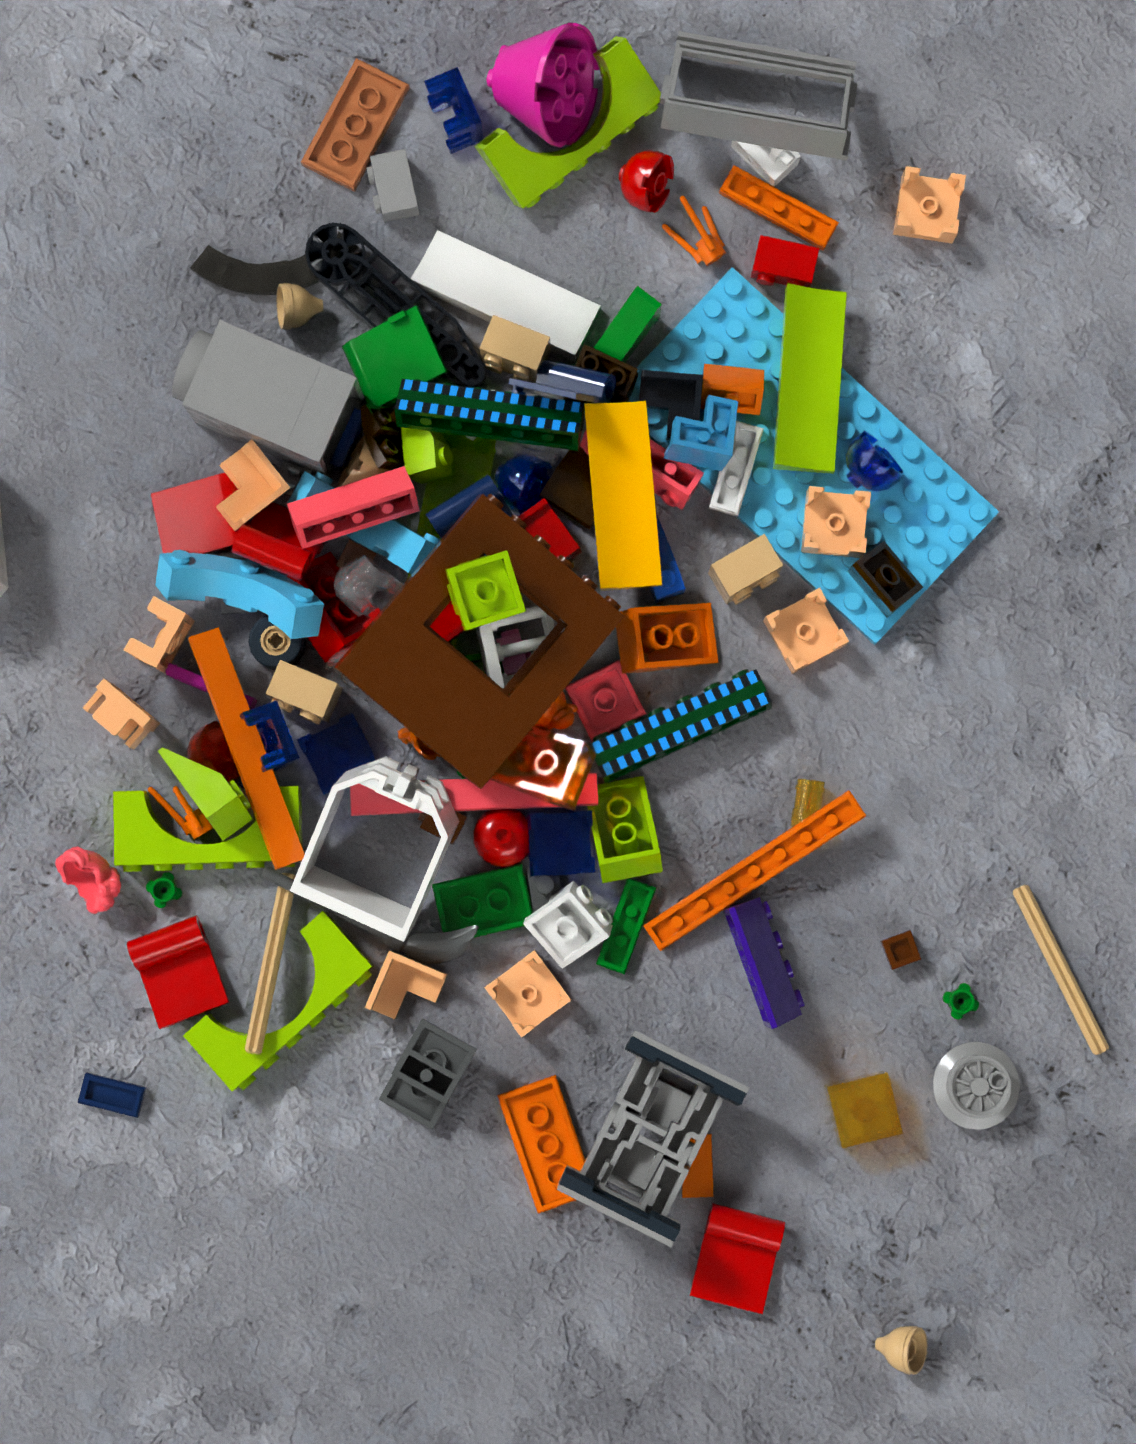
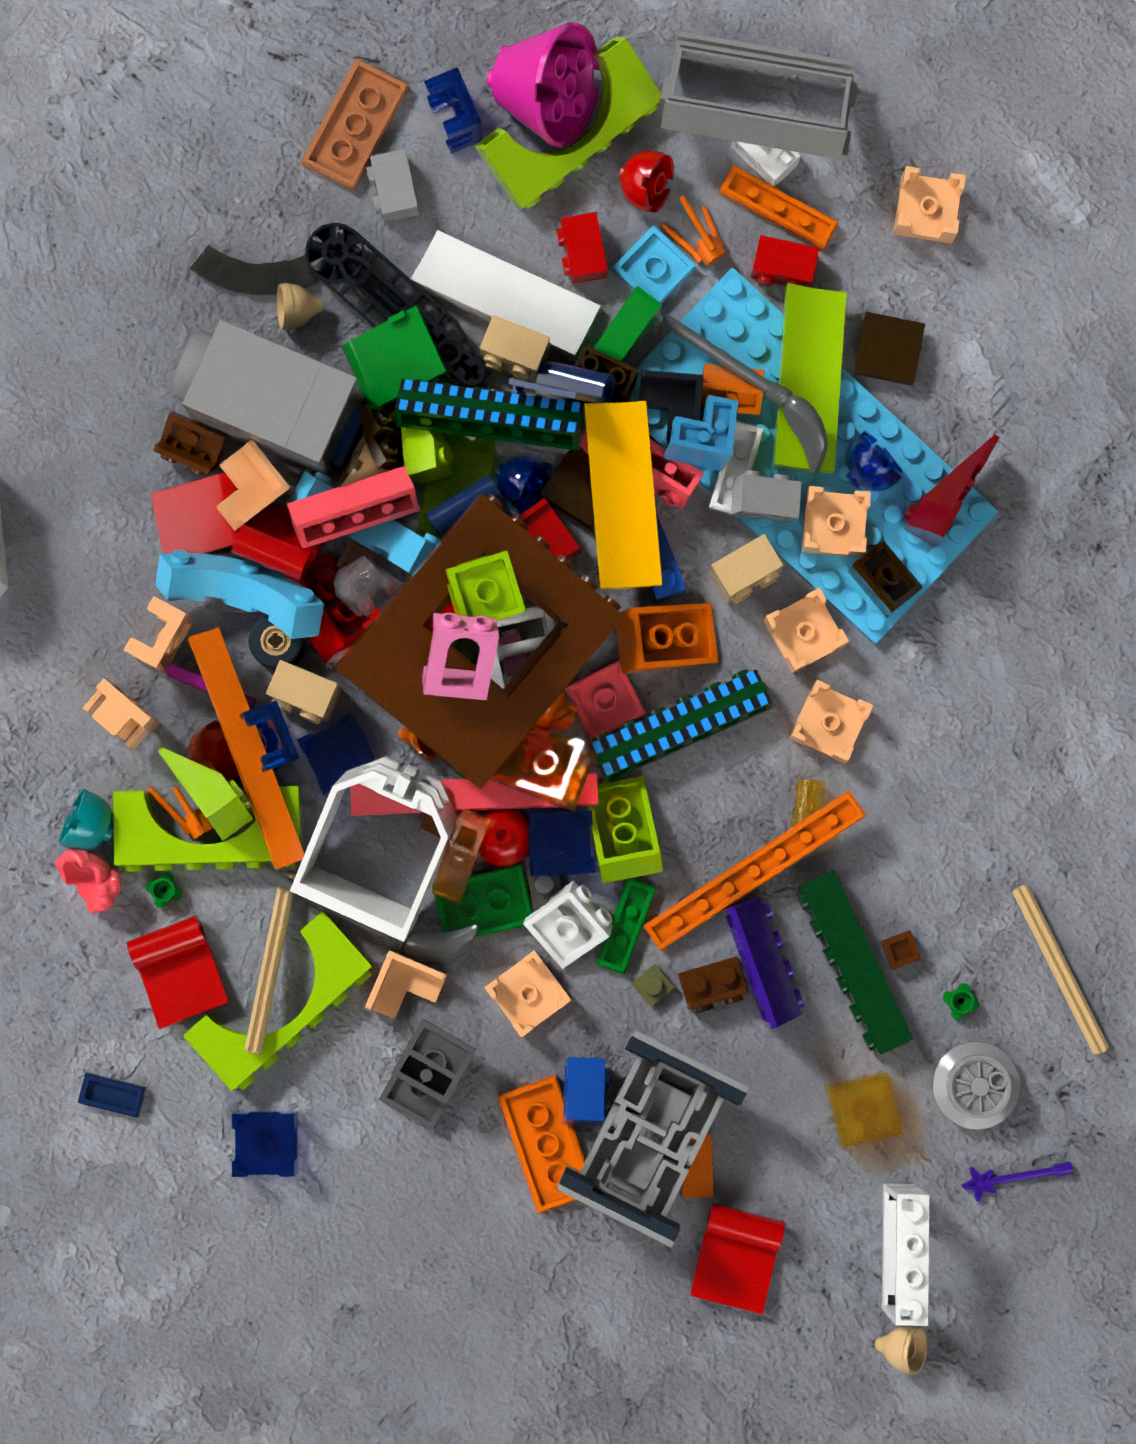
(87, 823): none -> teal cylinder
(191, 444): none -> reddish brown bracket
(265, 1143): none -> clear blue panel
(455, 682): none -> bright pink panel
(461, 855): none -> clear orange slope
(583, 248): none -> red brick
(585, 1091): none -> blue brick
(652, 985): none -> olive plate
(654, 265): none -> medium azure tile
(712, 984): none -> reddish brown bracket
(766, 497): none -> light grey brick
(798, 411): none -> dark grey piece
(830, 722): none -> light nougat panel
(855, 963): none -> dark green brick
(889, 348): none -> dark brown slope
(905, 1254): none -> white window
(939, 507): none -> dark red wedge
(983, 1182): none -> dark purple piece

